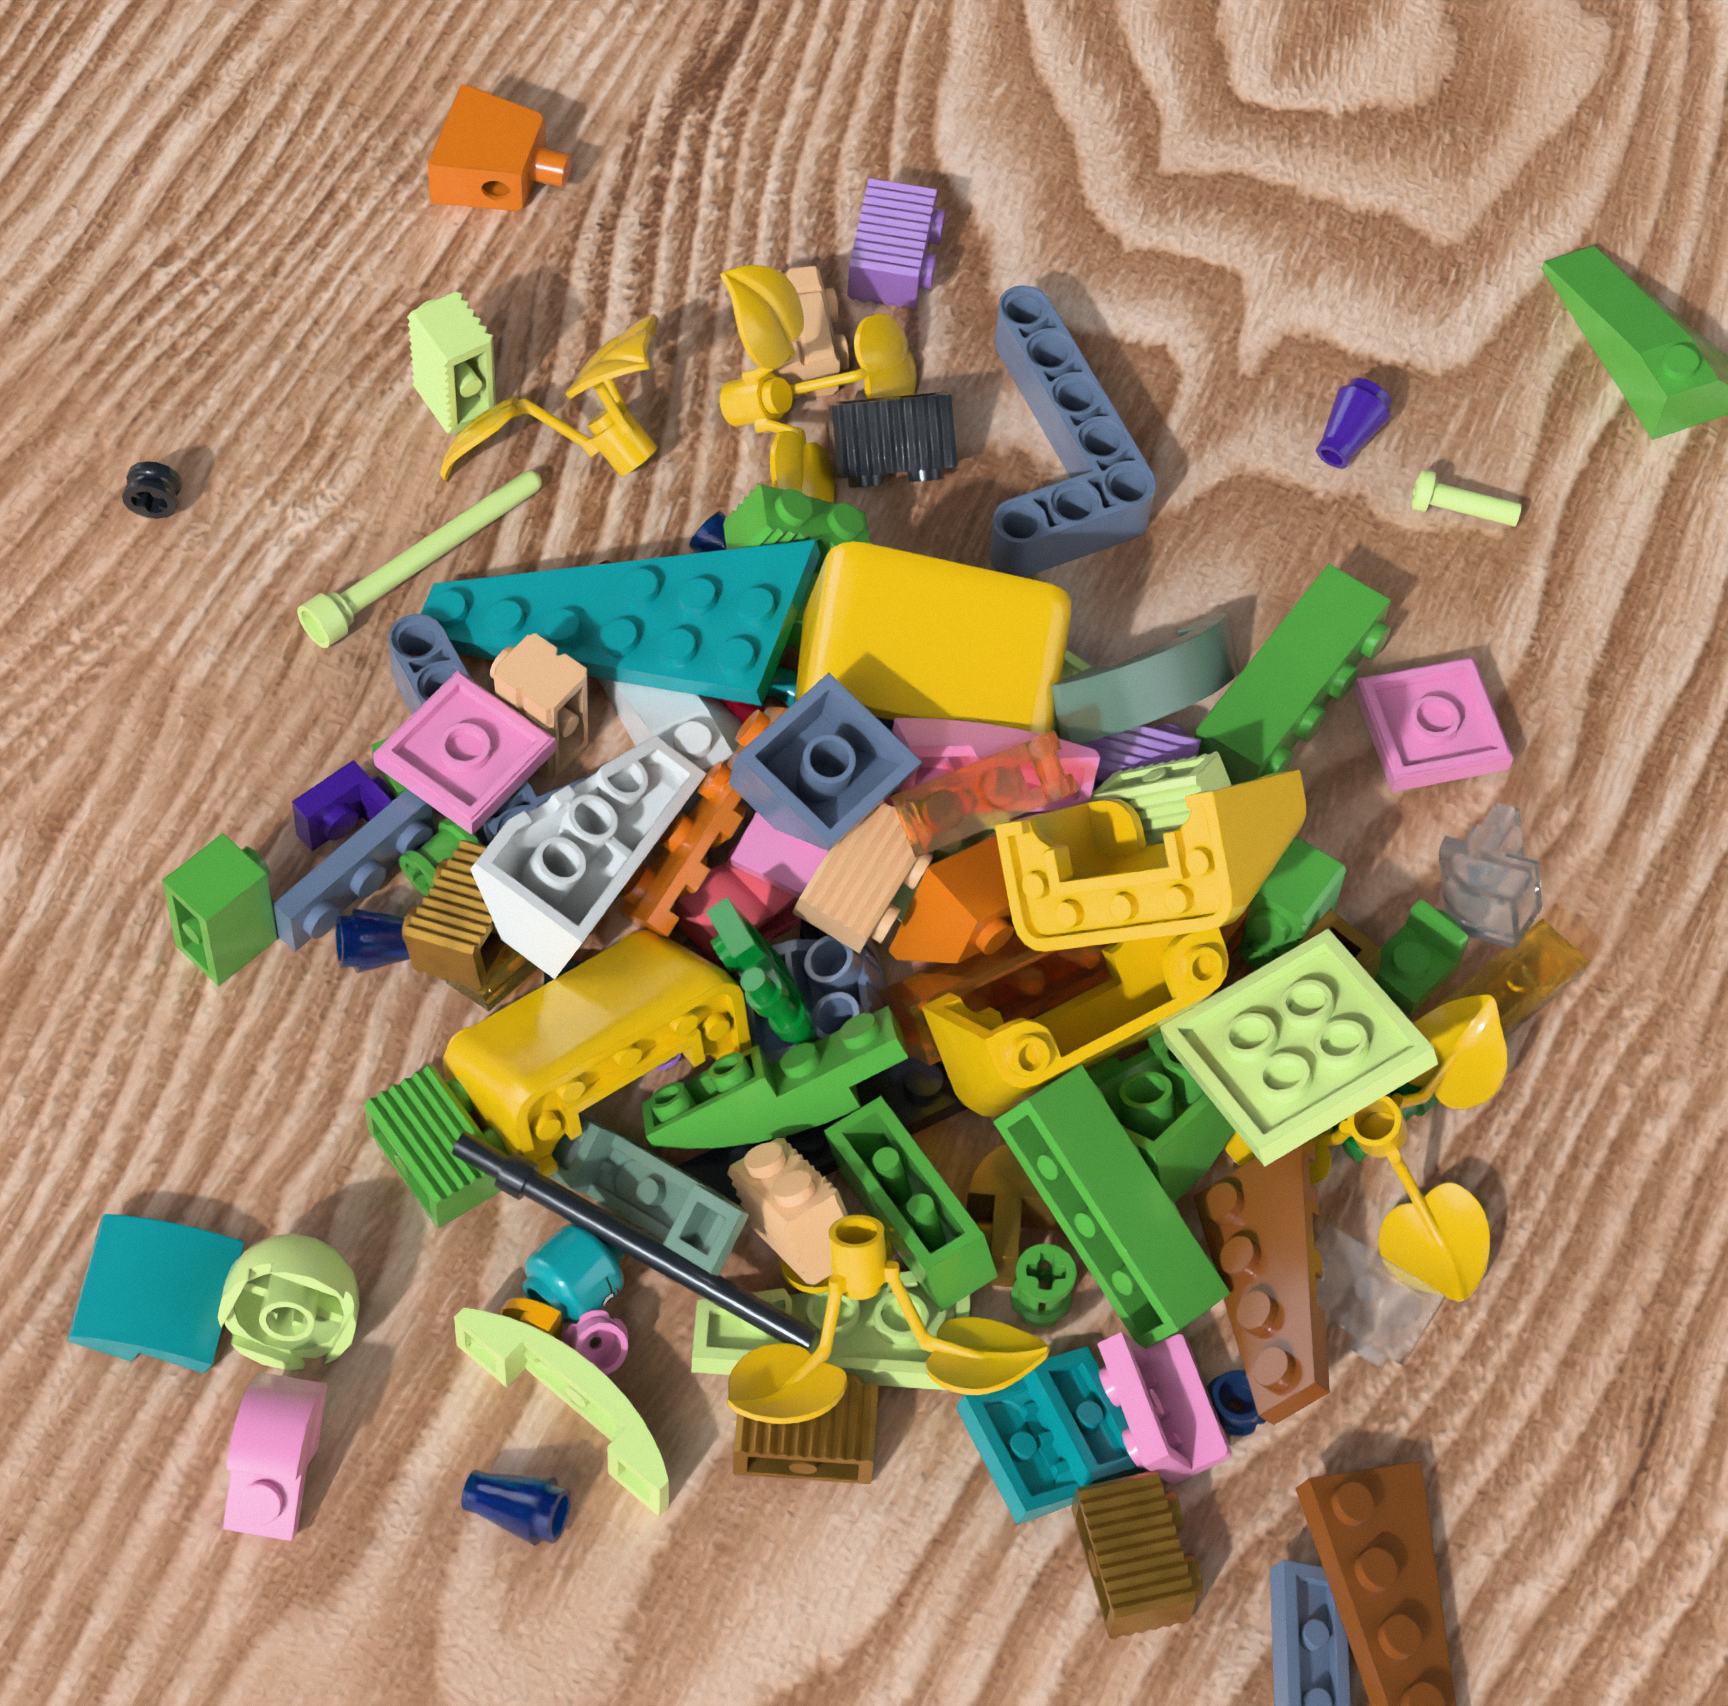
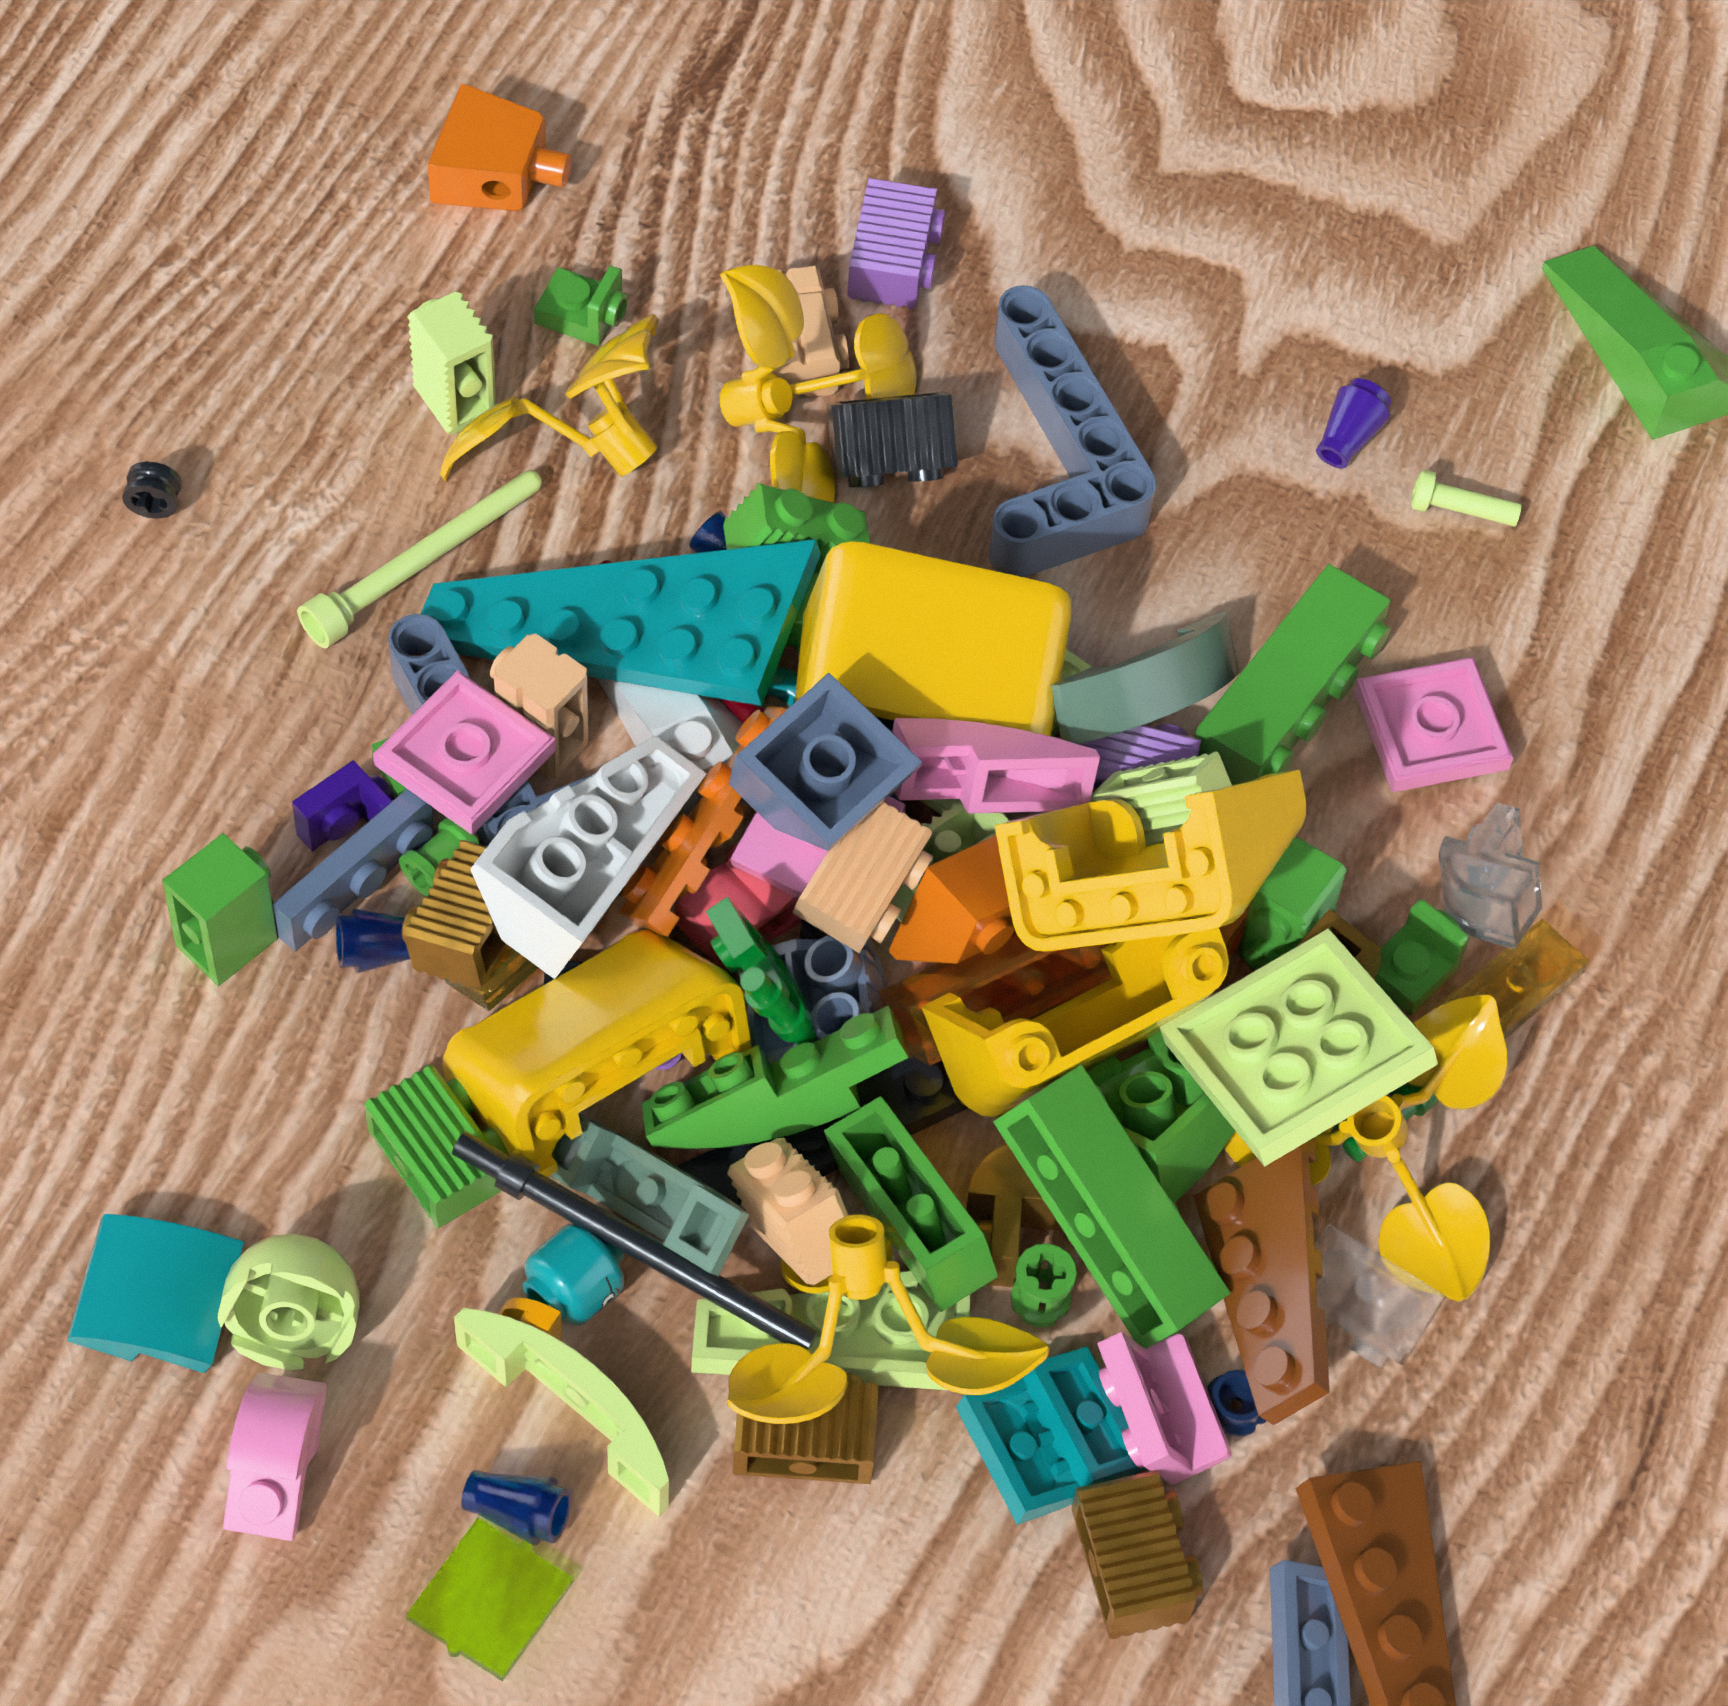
(489, 1599): none -> clear neon green piece
(582, 305): none -> bright green bracket
(613, 1334): bright pink plate -> none
(982, 794): clear orange plate -> none

